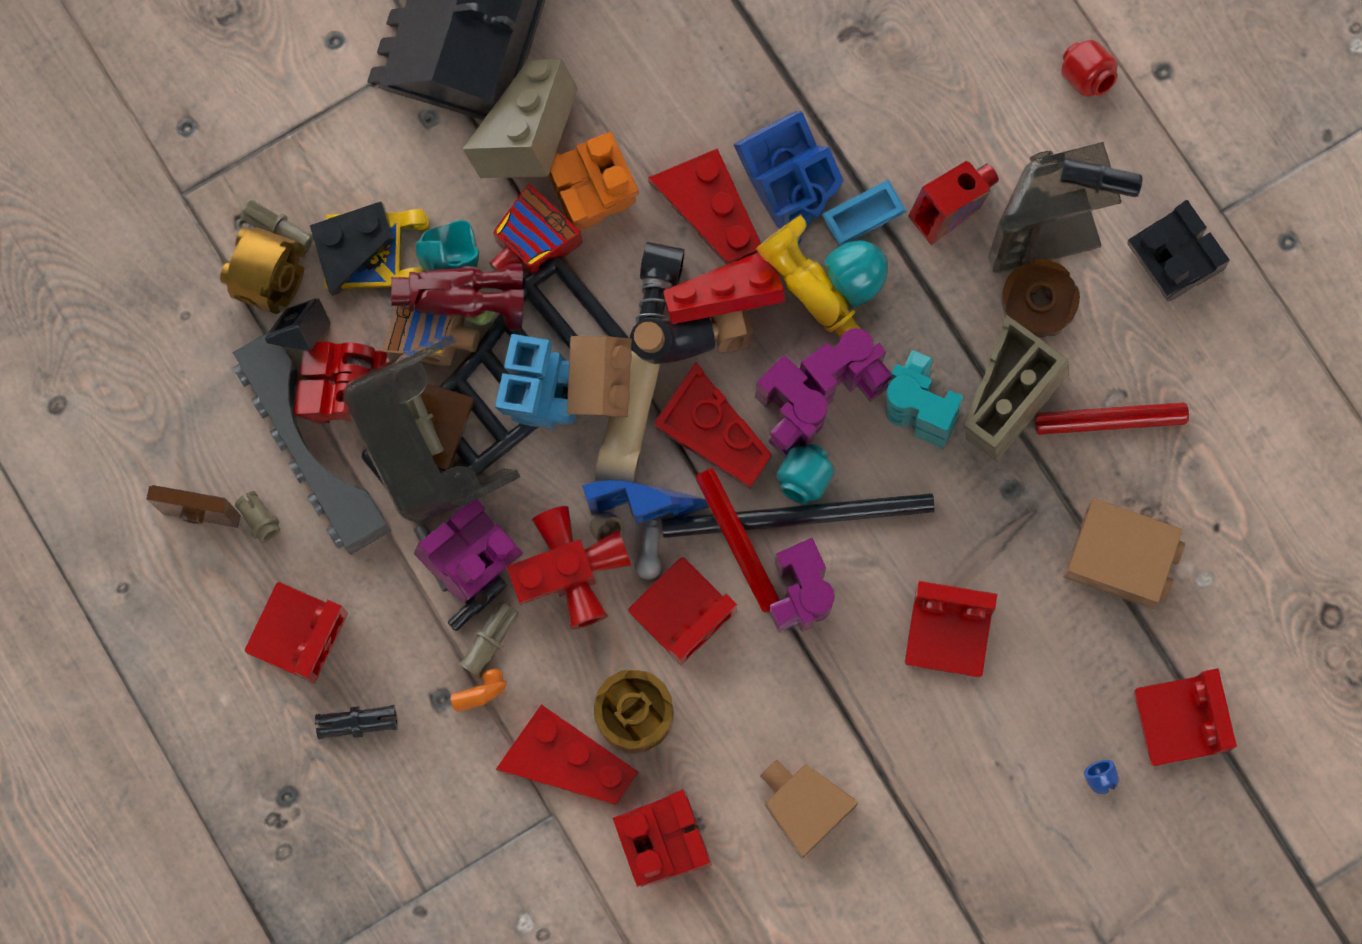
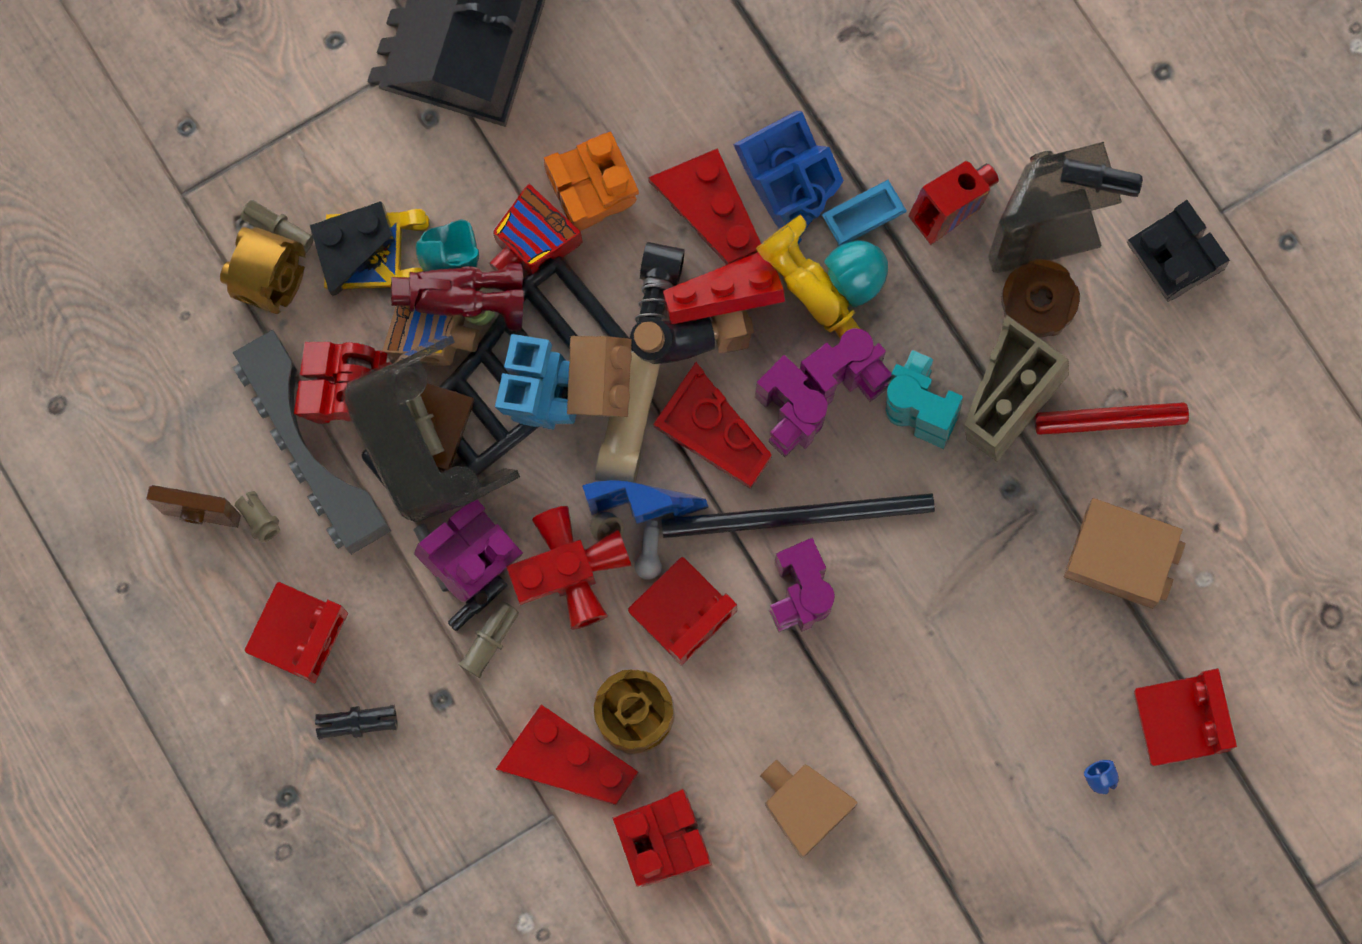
(299, 326): black slope -> none
(482, 694): orange arm -> none
(525, 123): dark tan wedge -> none
(737, 539): red axle -> none
(805, 473): teal head -> none
(949, 629): red bracket -> none
(1089, 68): red head -> none

